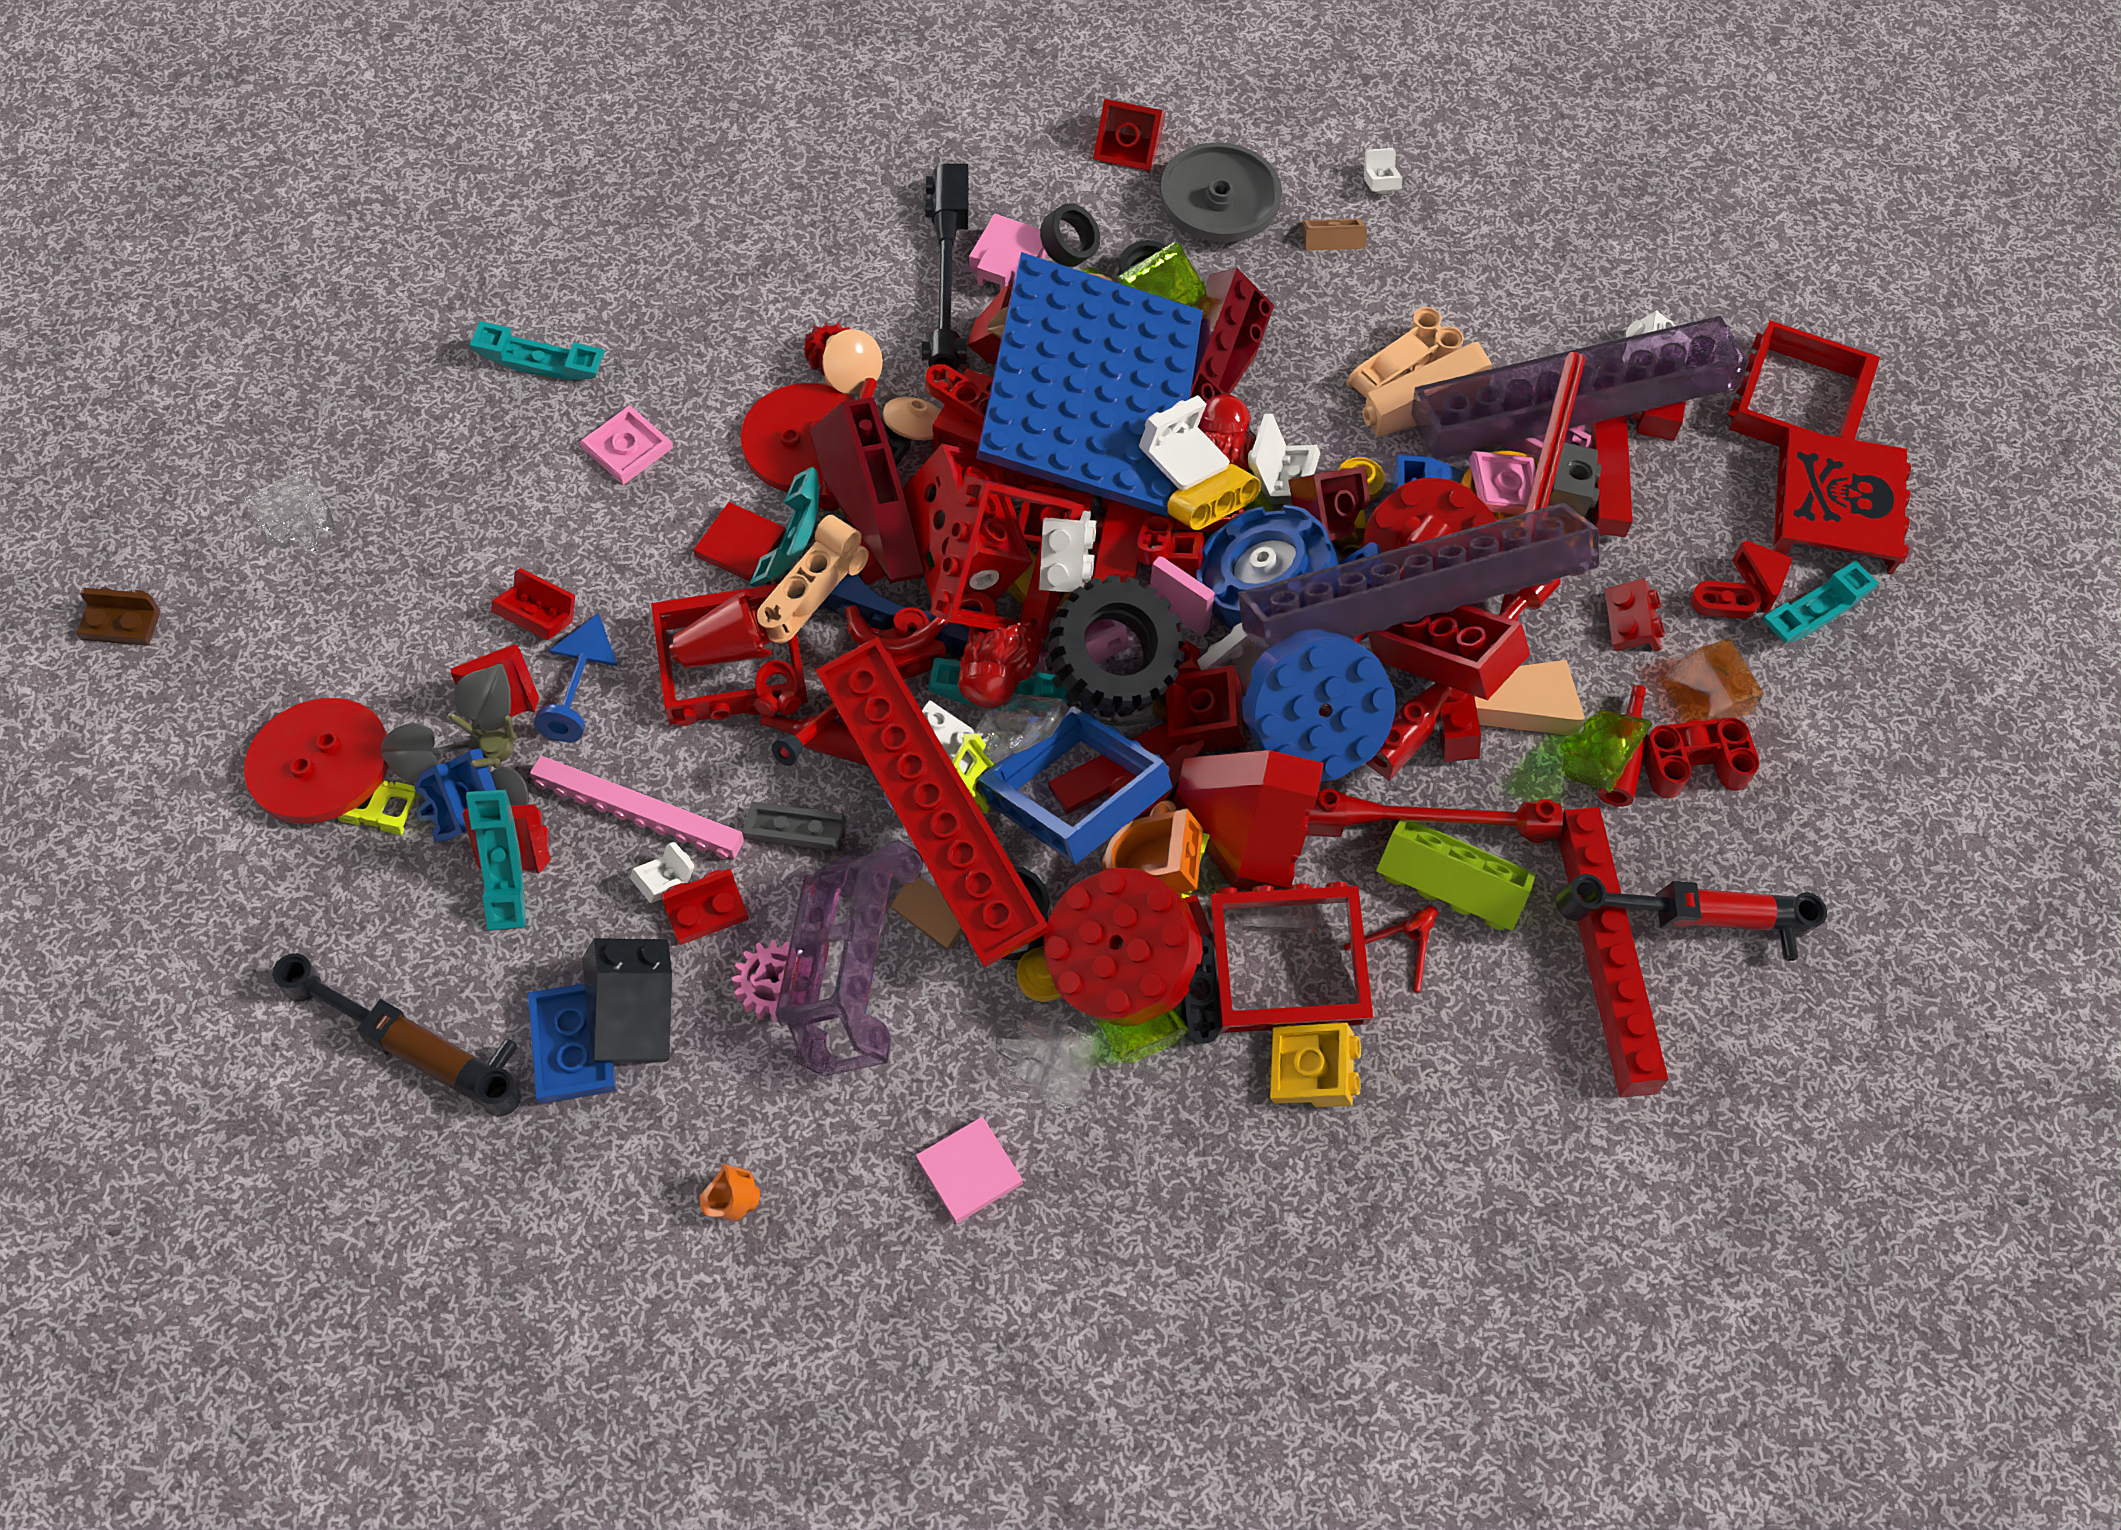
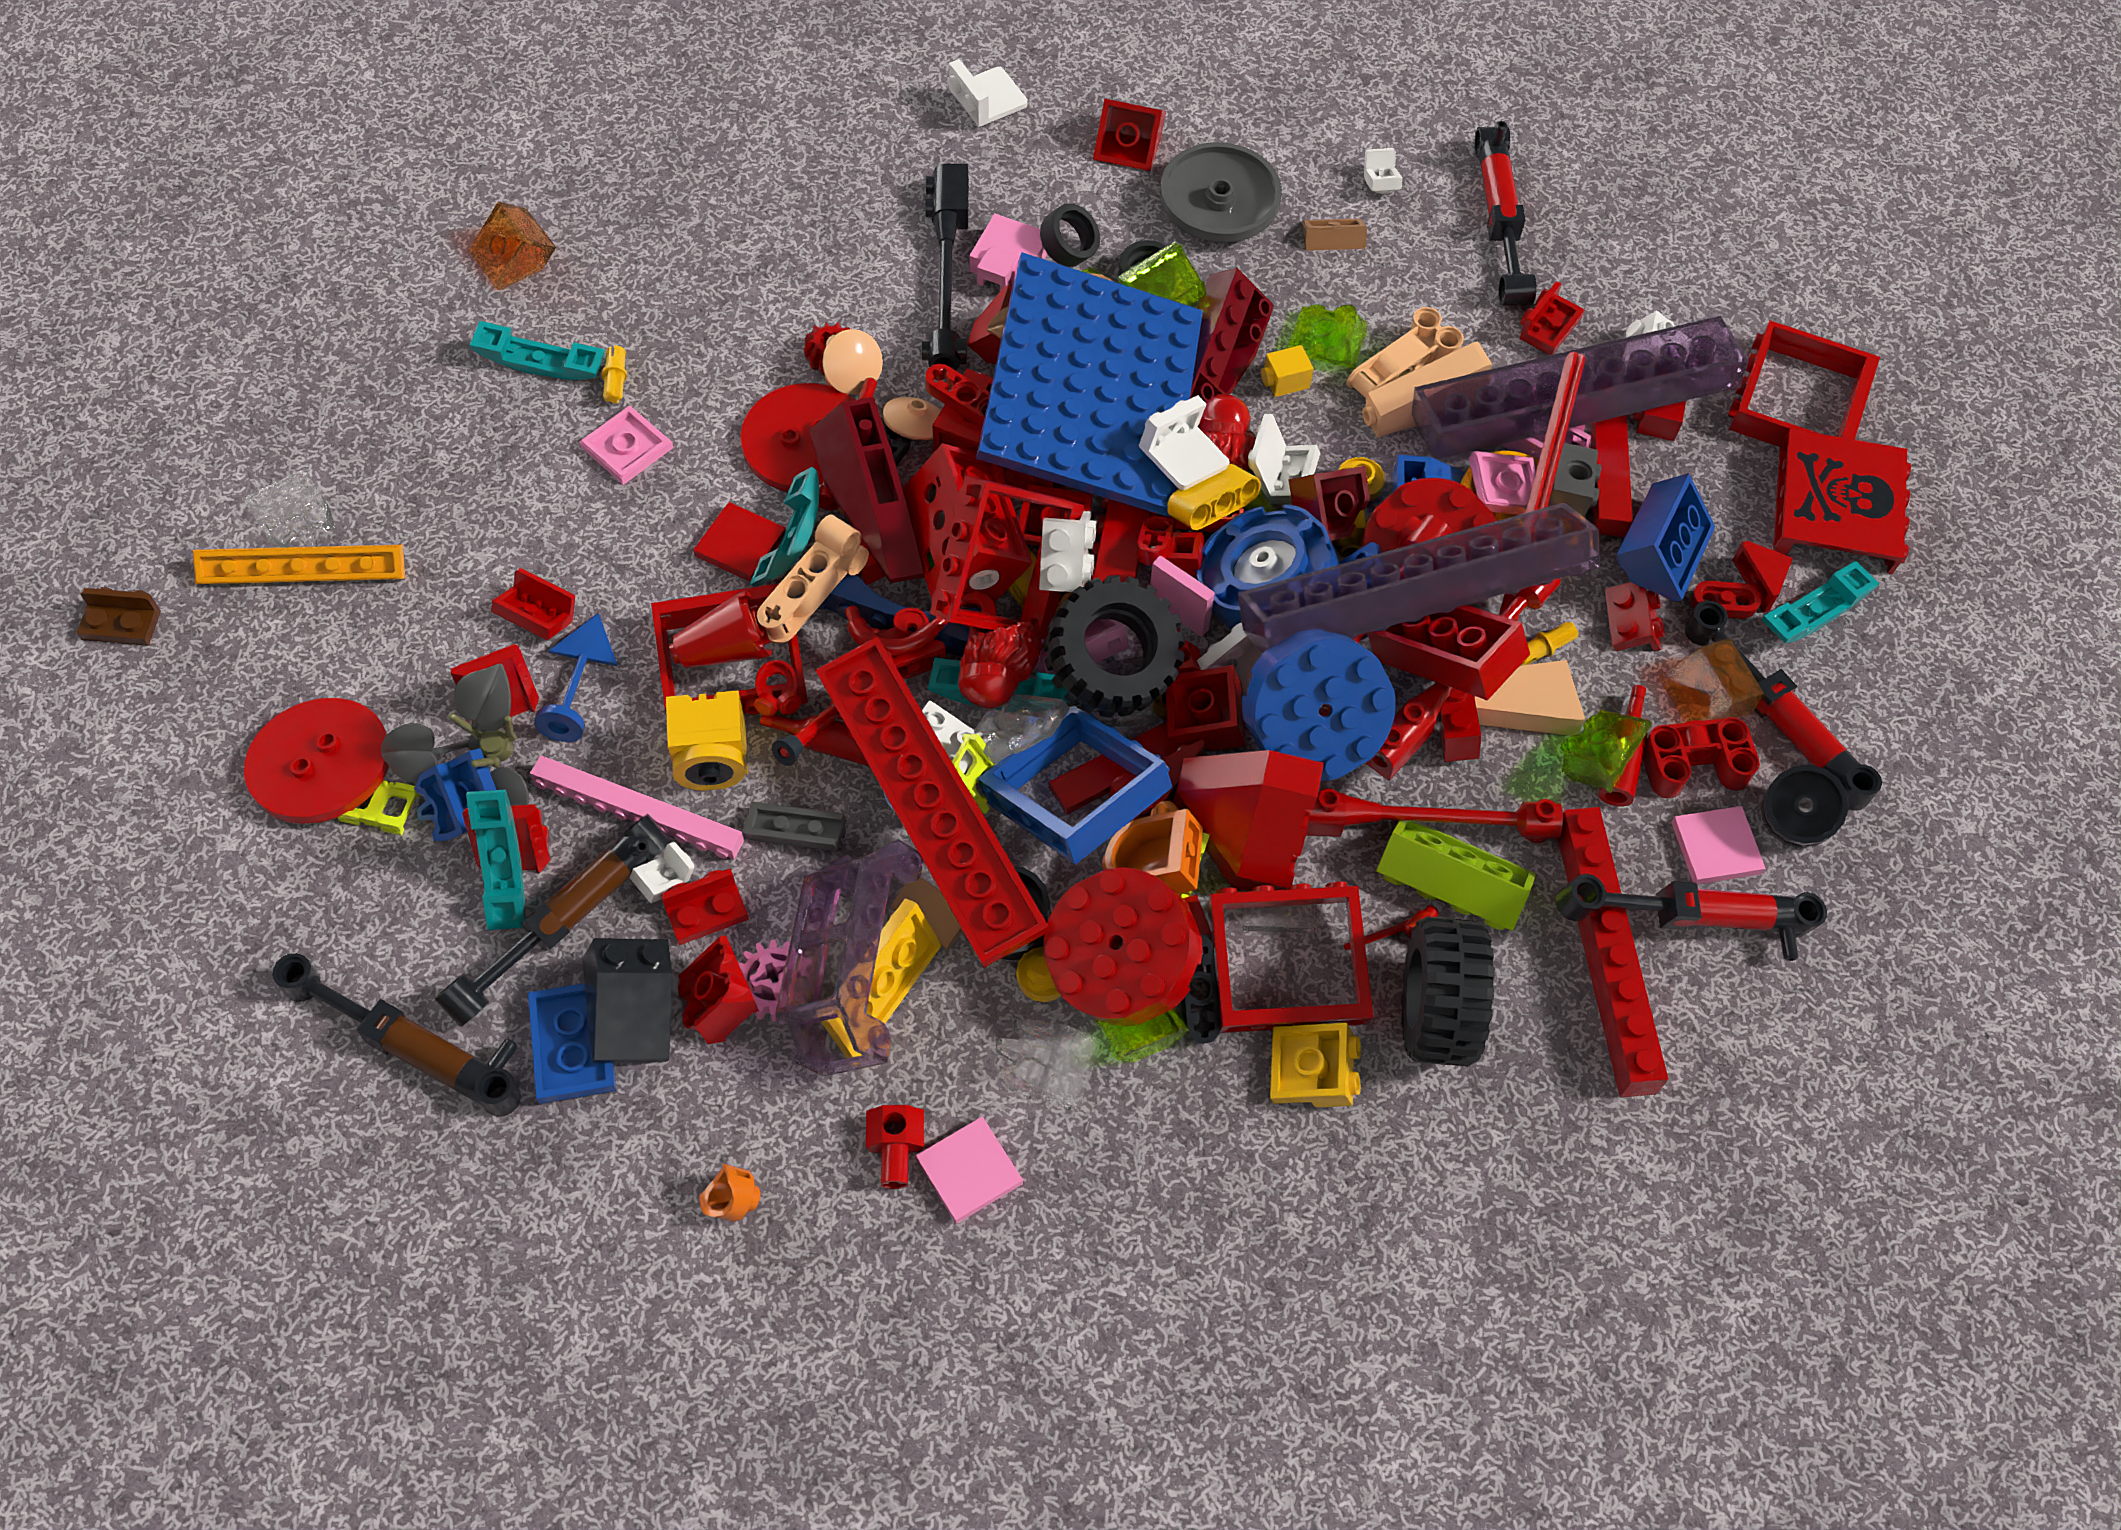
(298, 564): none -> light orange tile
(511, 245): none -> clear orange slope
(560, 913): none -> black piece
(614, 374): none -> yellow axle
(707, 740): none -> yellow piece
(715, 993): none -> red slope
(894, 1148): none -> red piece
(902, 955): none -> yellow plate
(985, 95): none -> white bracket
(1287, 371): none -> yellow brick
(1330, 335): none -> clear neon green slope
(1447, 991): none -> black tyre
(1505, 215): none -> black piece
(1548, 642): none -> yellow axle
(1550, 320): none -> red bracket
(1667, 538): none -> blue slope
(1718, 845): none -> bright pink tile
(1791, 714): none -> piece
(1796, 786): none -> black wheel

